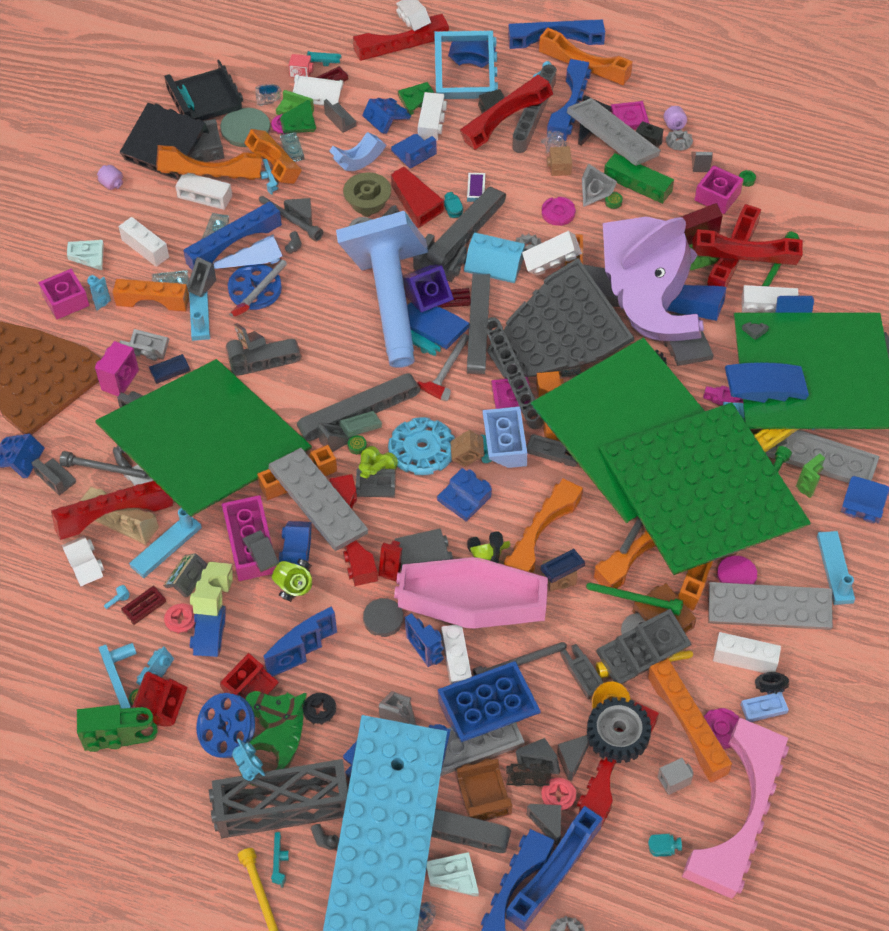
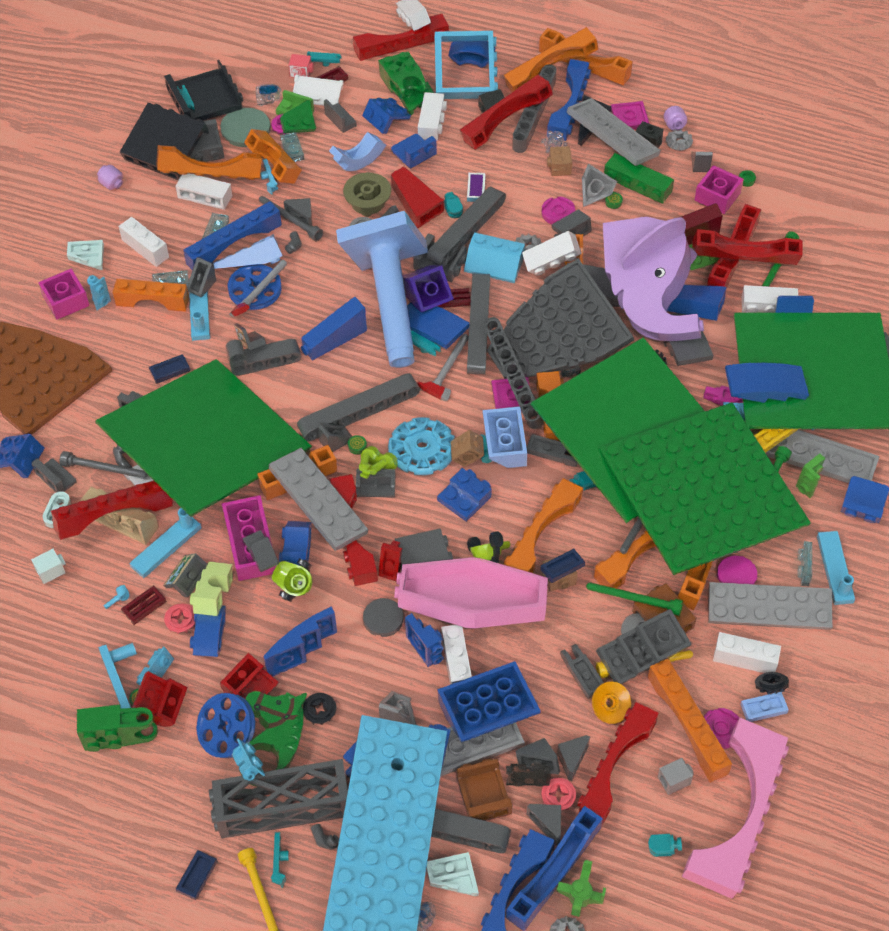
(49, 565): none -> light aqua brick
(55, 500): none -> light aqua plate
(83, 561): white brick -> none
(117, 368): dark pink brick -> none
(148, 344): light grey bracket -> none
(196, 875): none -> dark blue tile
(335, 330): none -> blue slope
(360, 424): sand green tile -> none
(401, 74): none -> green brick
(526, 658): dark grey piece -> none
(575, 223): none -> dark grey hinge
(578, 45): none -> orange arch
(581, 891): none -> bright green piece
(583, 480): none -> teal arm
(586, 31): blue arch -> none
(616, 744): wheel -> none
(755, 330): dark grey tile -> none
(805, 570): none -> clear light blue plate

